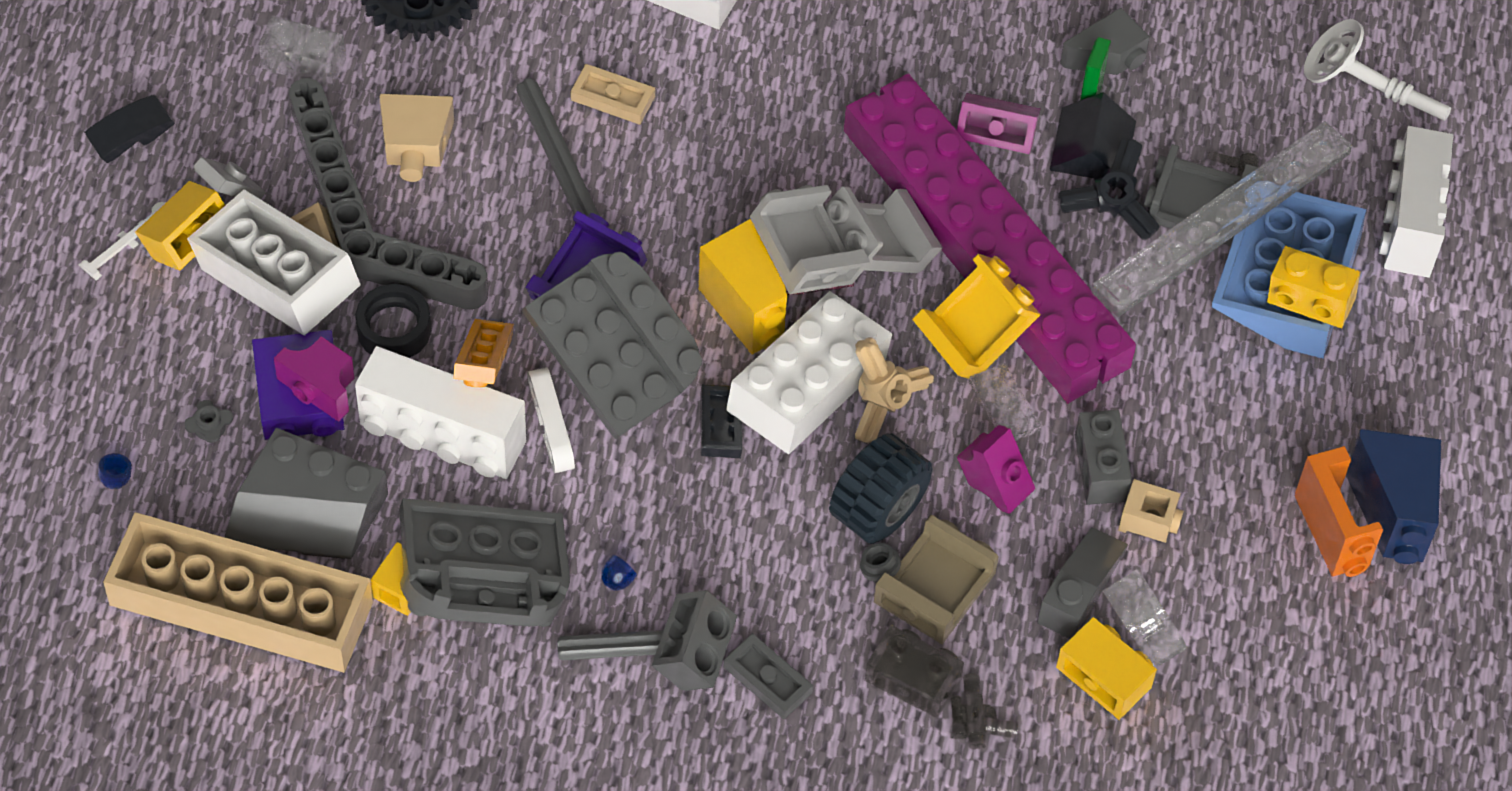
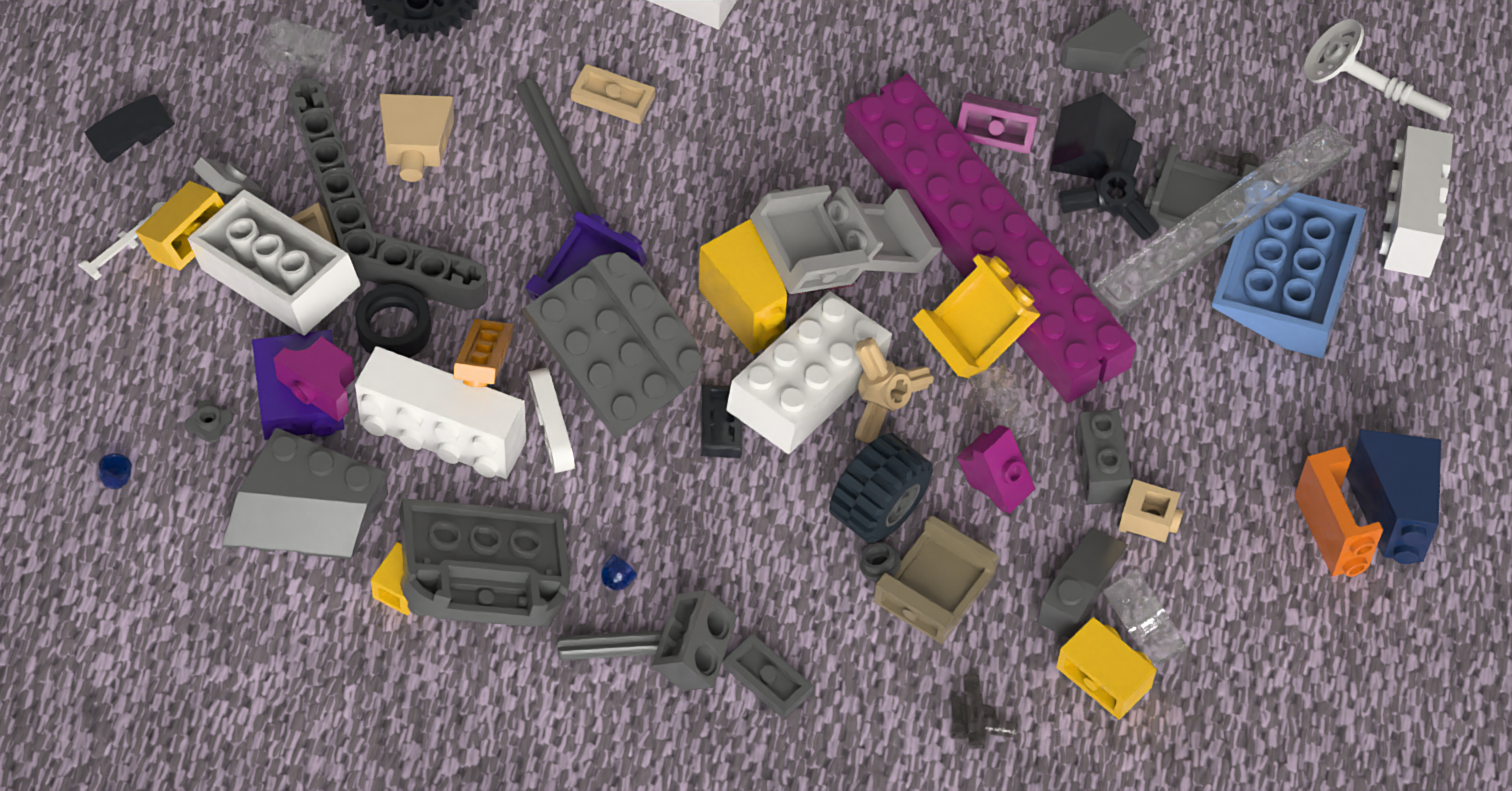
(239, 592): tan brick -> none
(914, 670): clear smoke brick -> none
(1095, 68): green tile -> none
(1313, 287): yellow brick -> none

